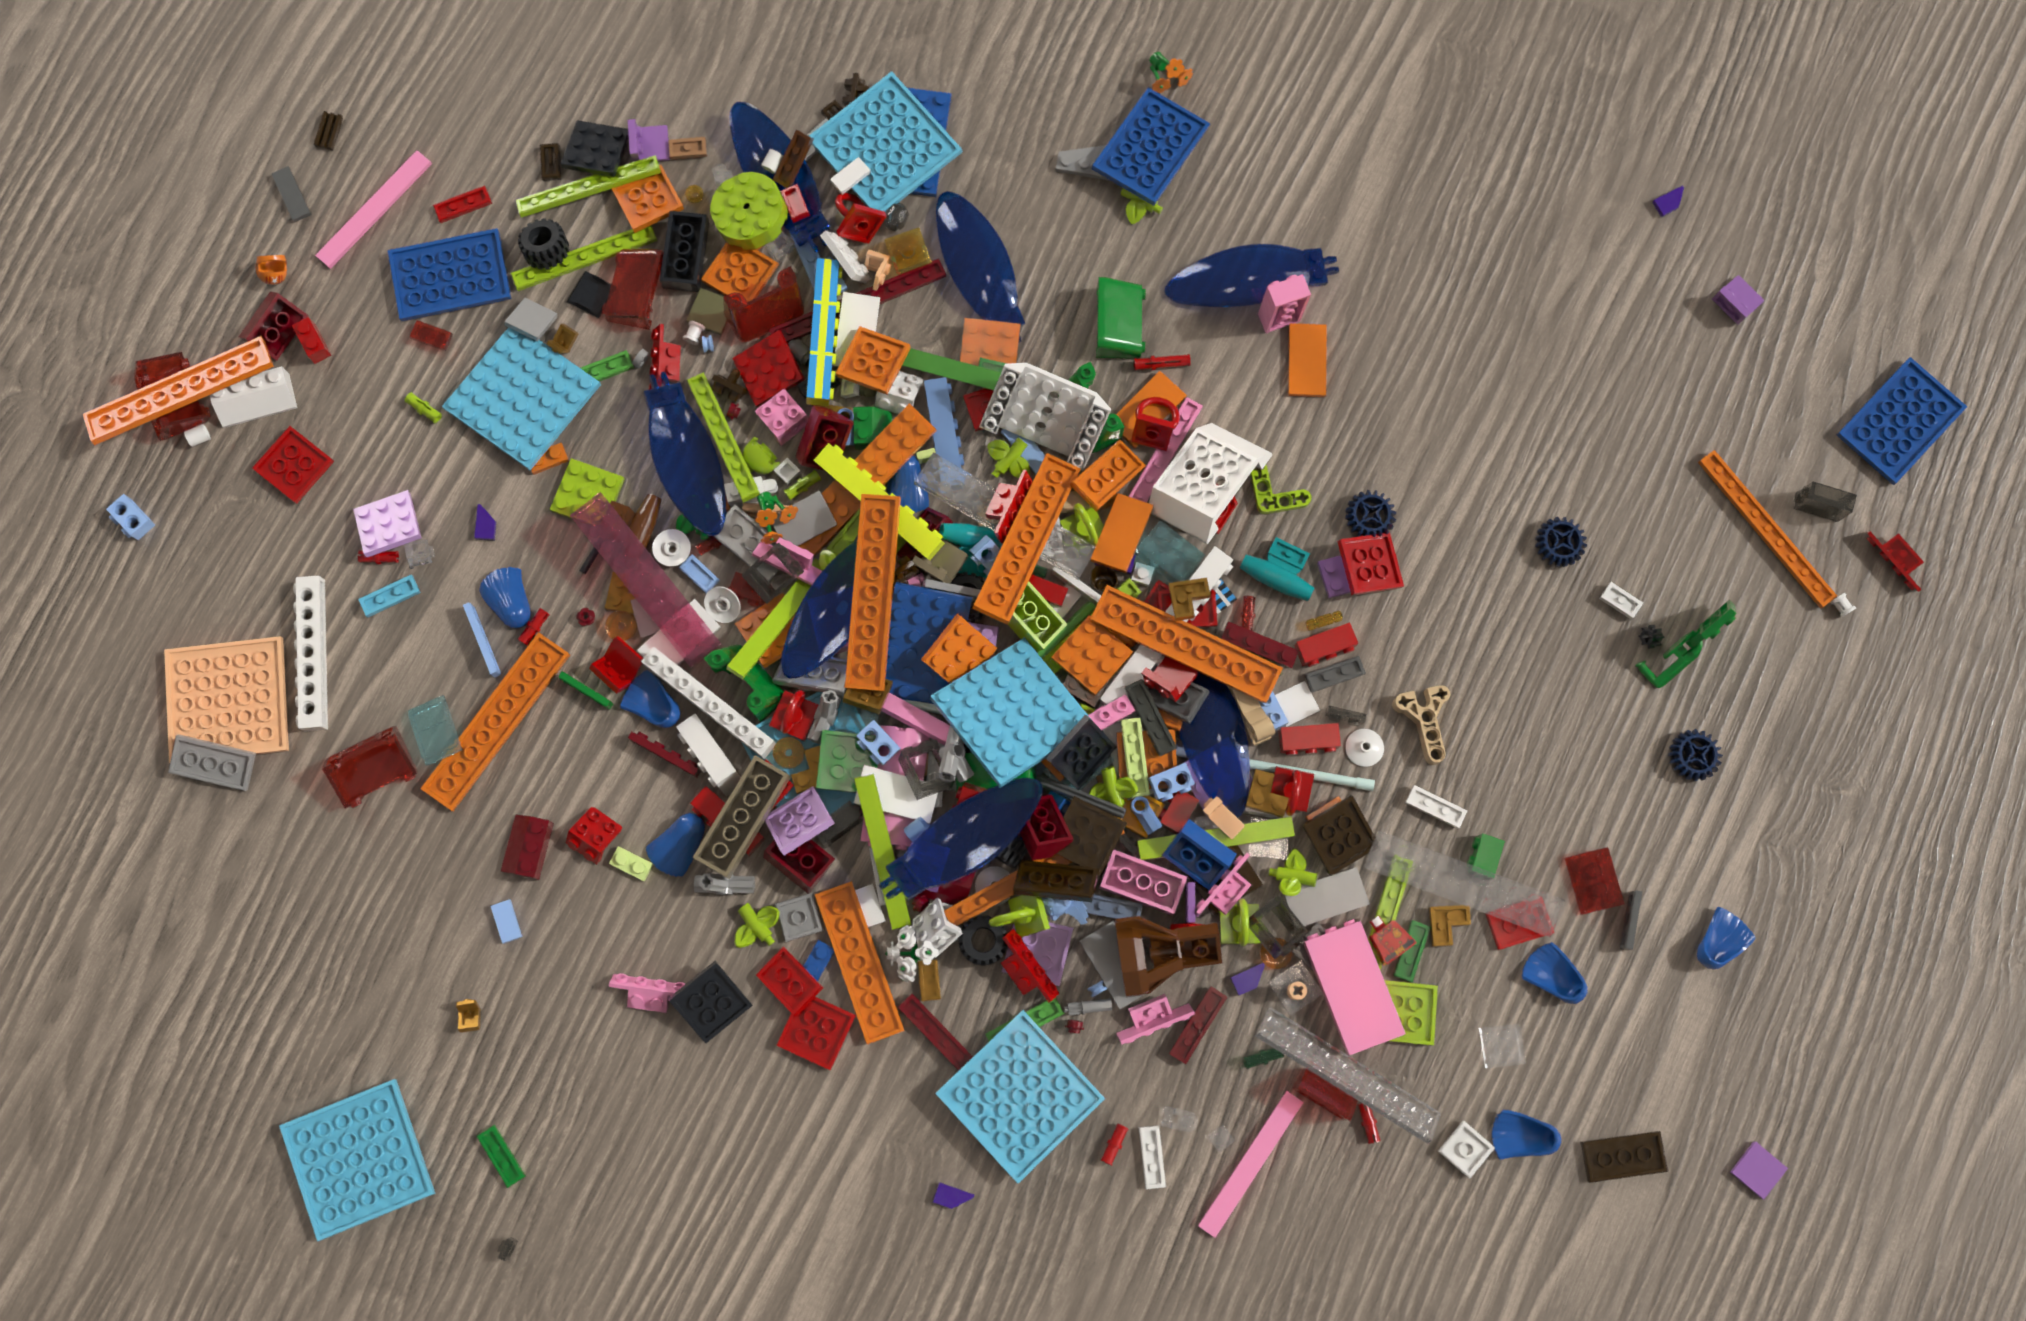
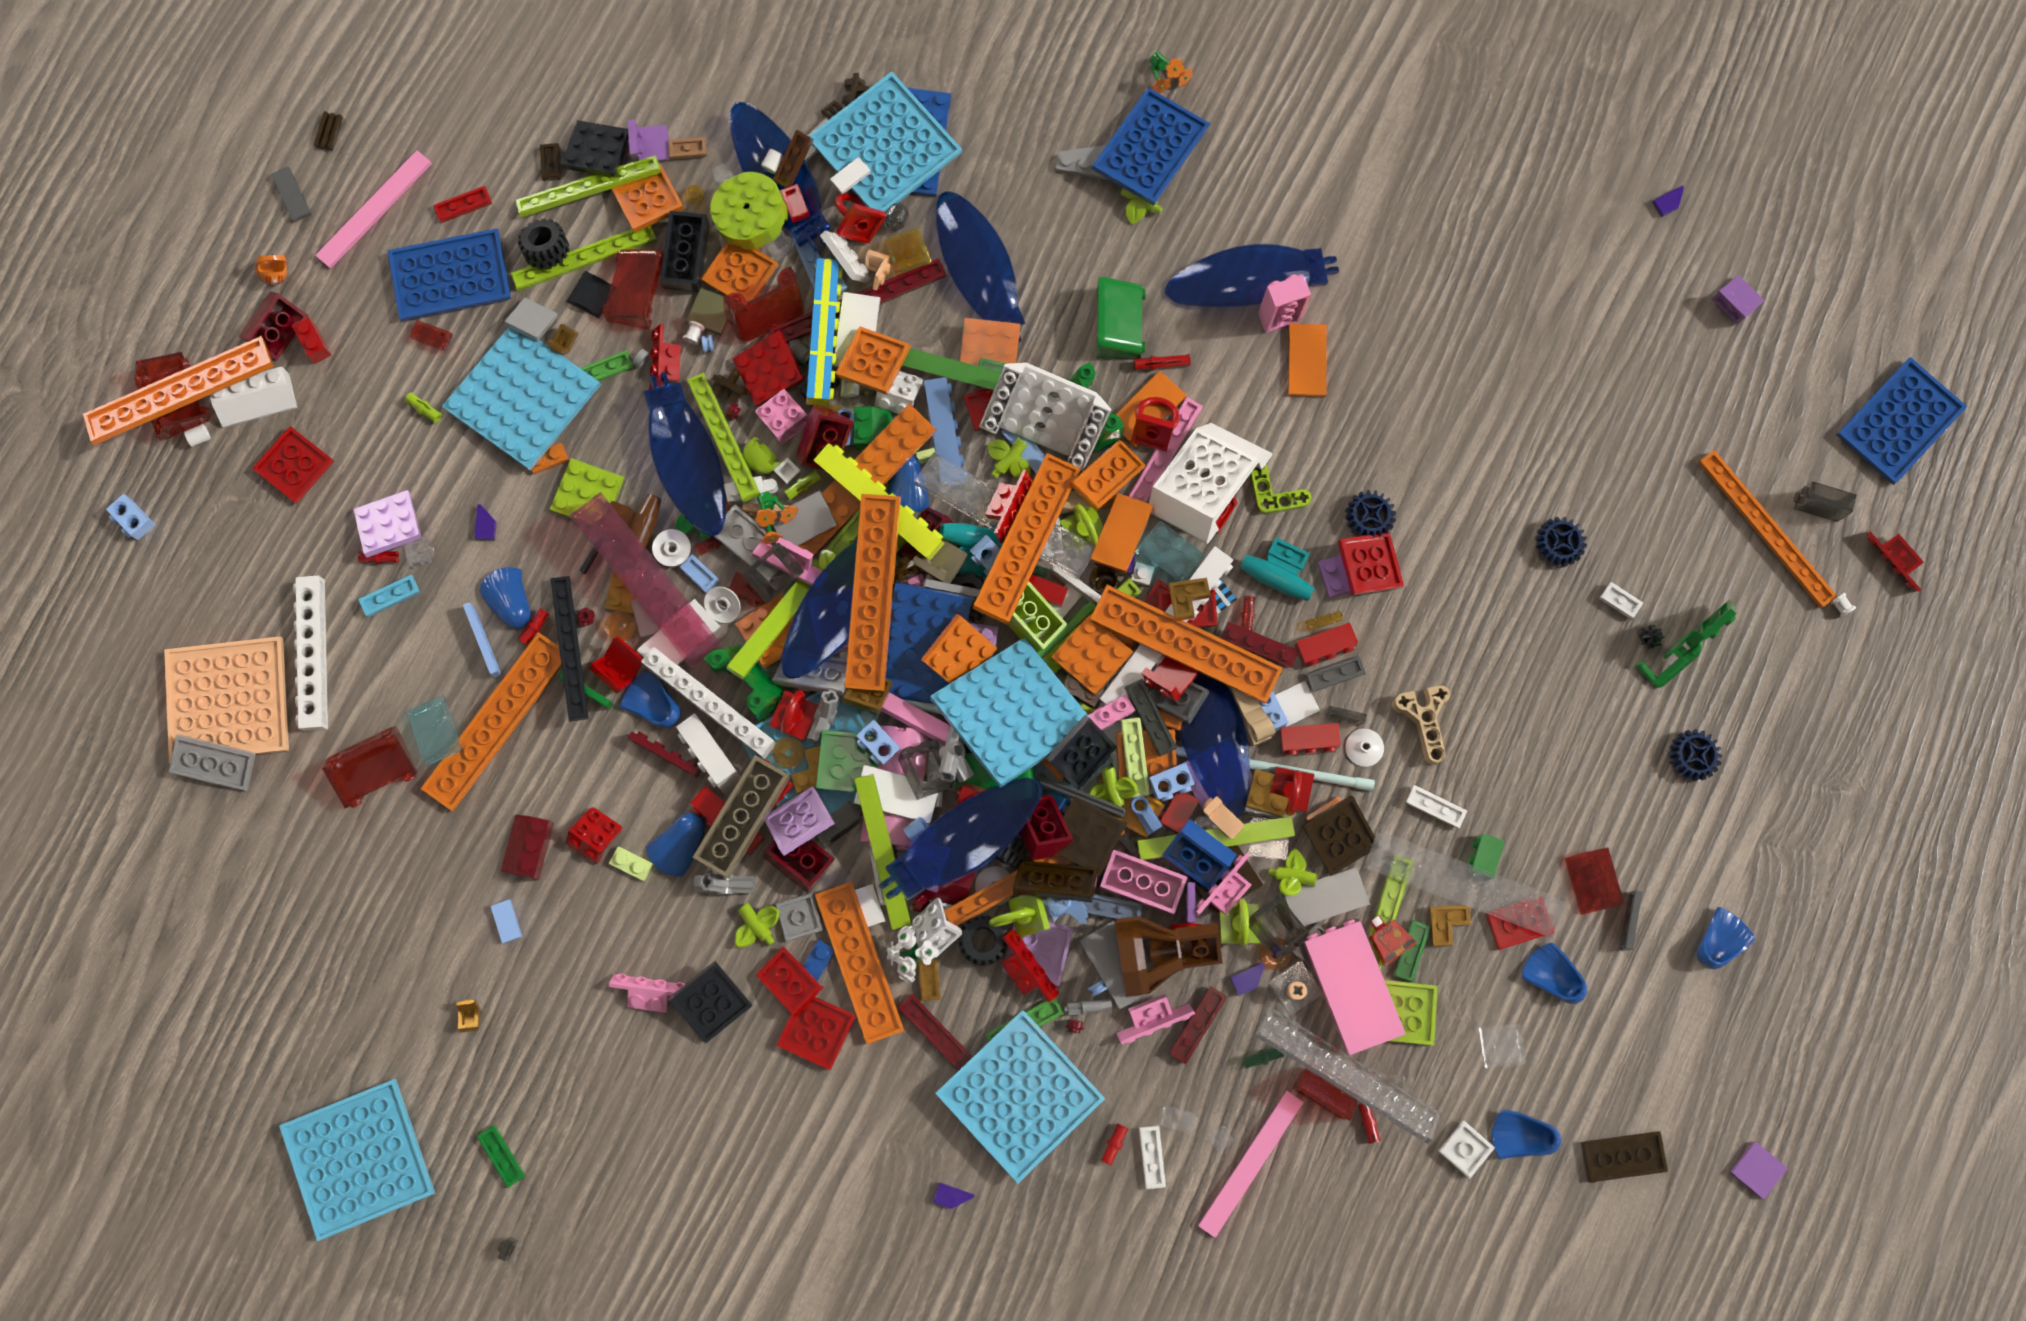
(569, 649): none -> black tile

